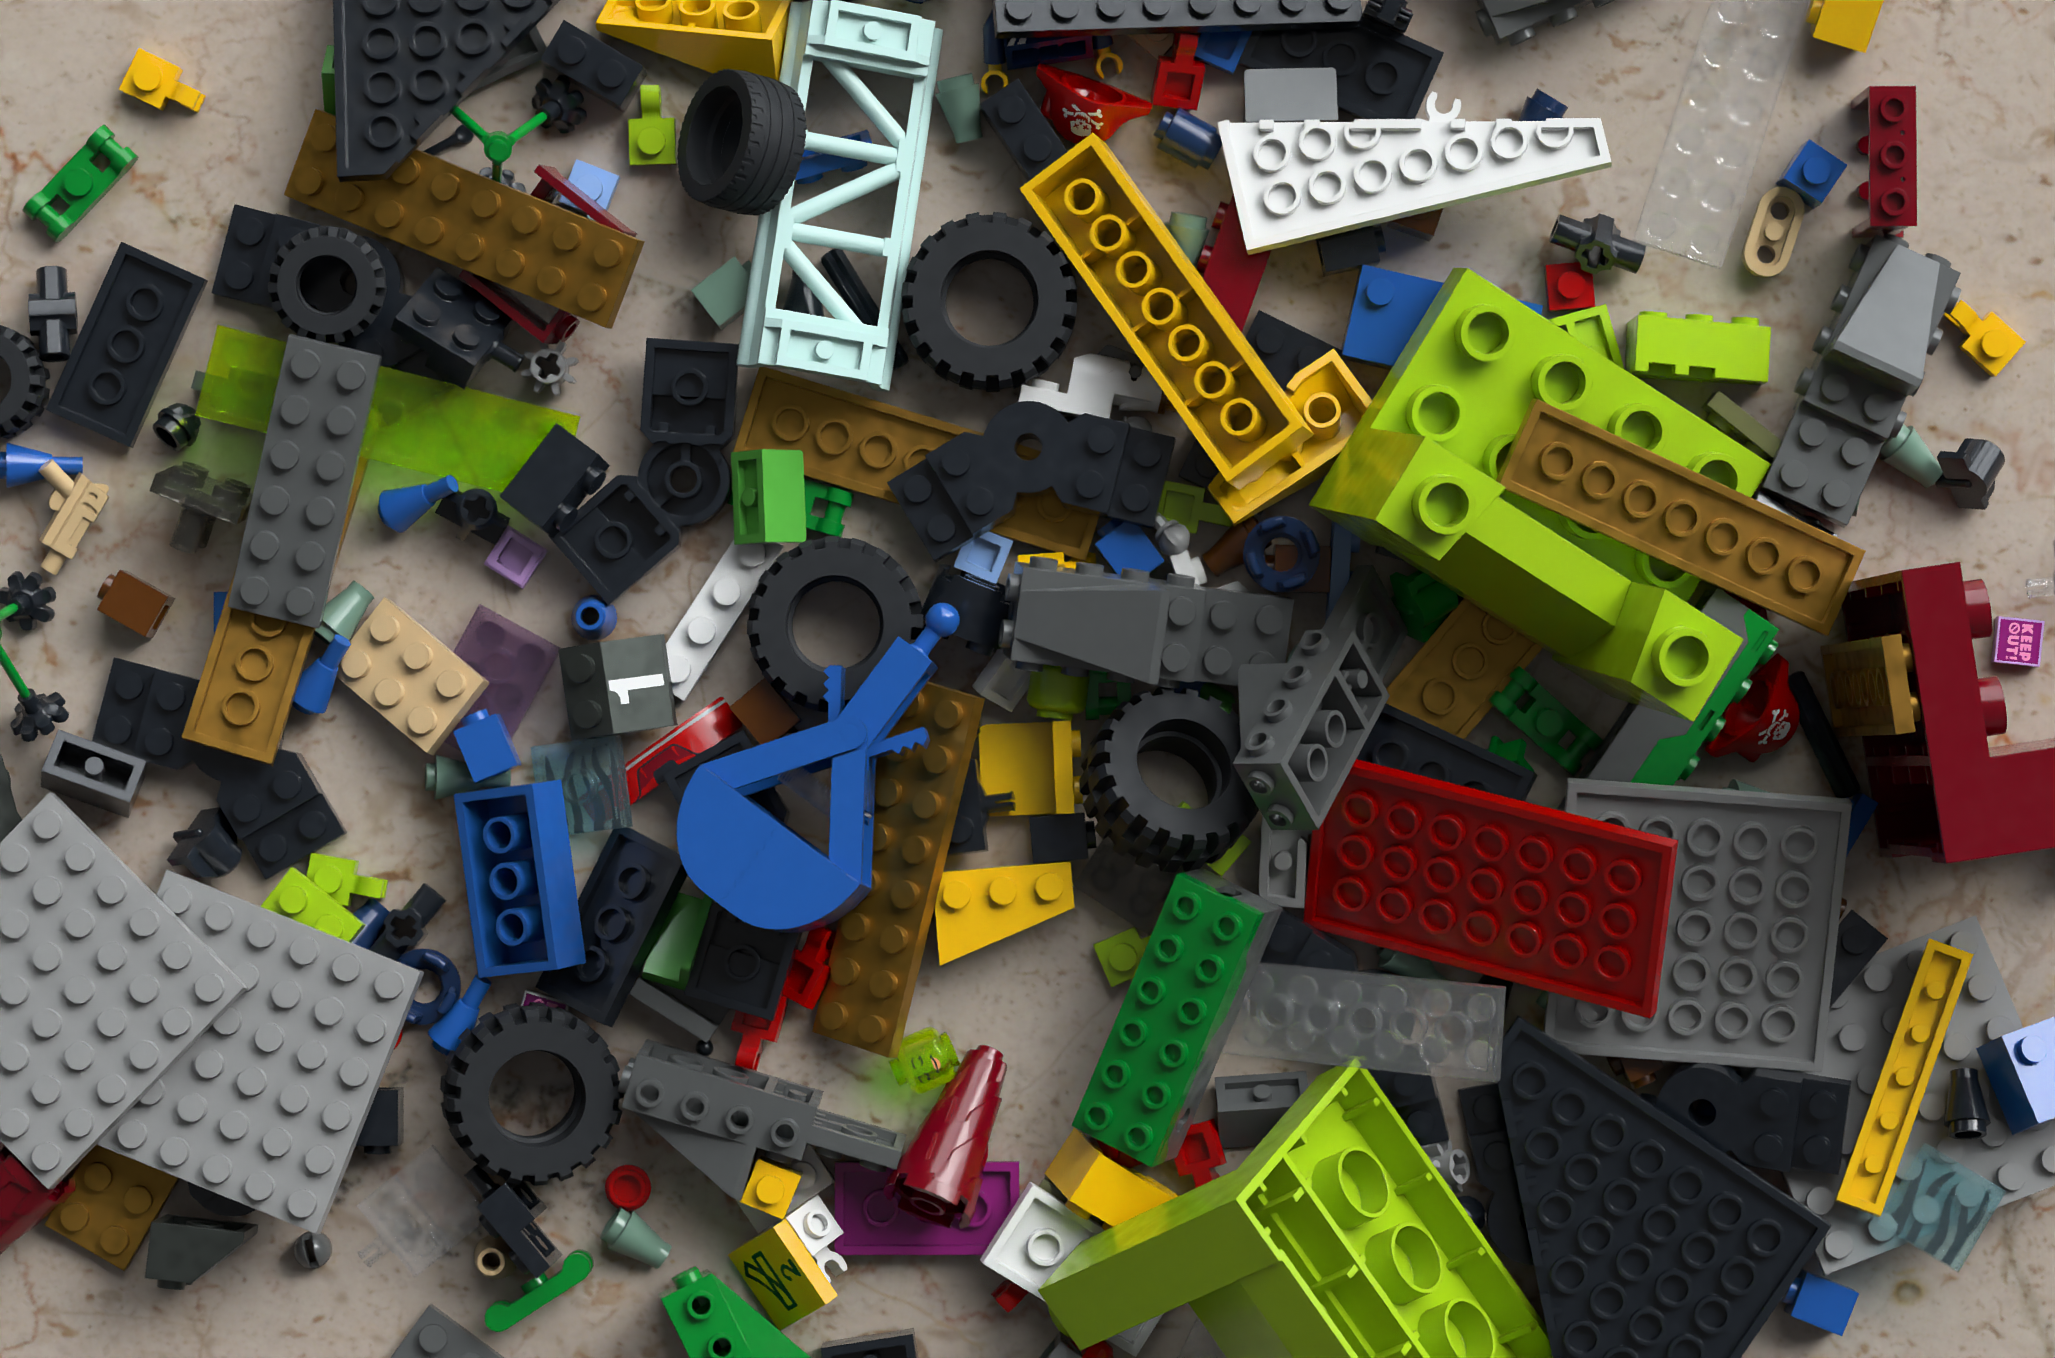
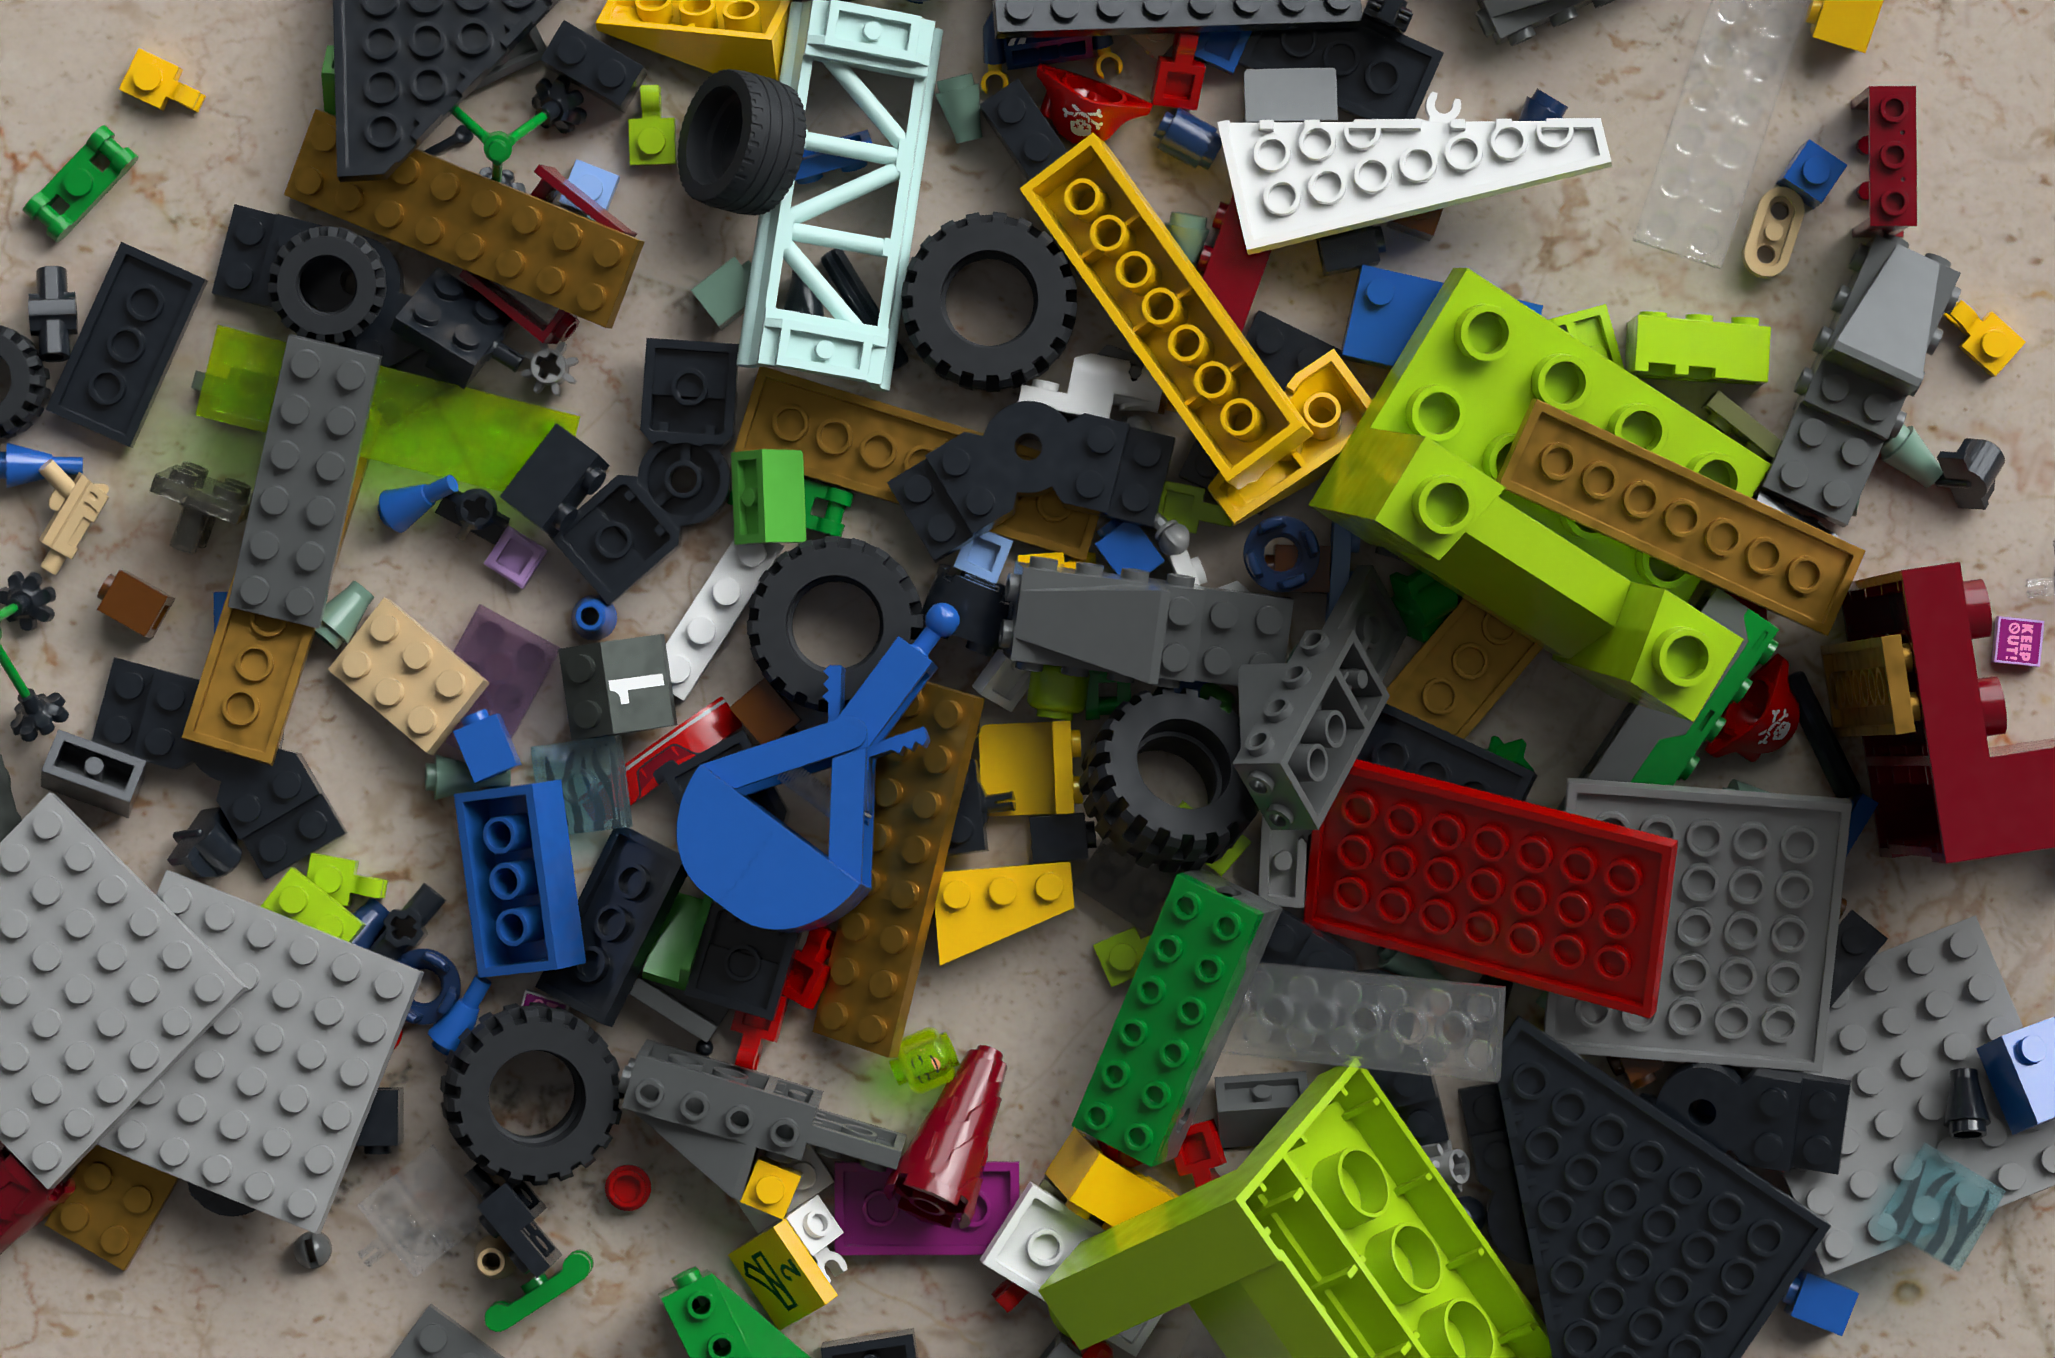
(177, 426): black plate -> none
(190, 1247): pearl dark grey slope -> none
(319, 678): blue cone -> none
(634, 1238): sand green cone -> none
(1228, 550): reddish brown cone -> none
(1545, 720): green plate -> none
(1568, 287): red plate -> none
(1597, 244): black axle -> none
(1904, 1077): yellow plate -> none

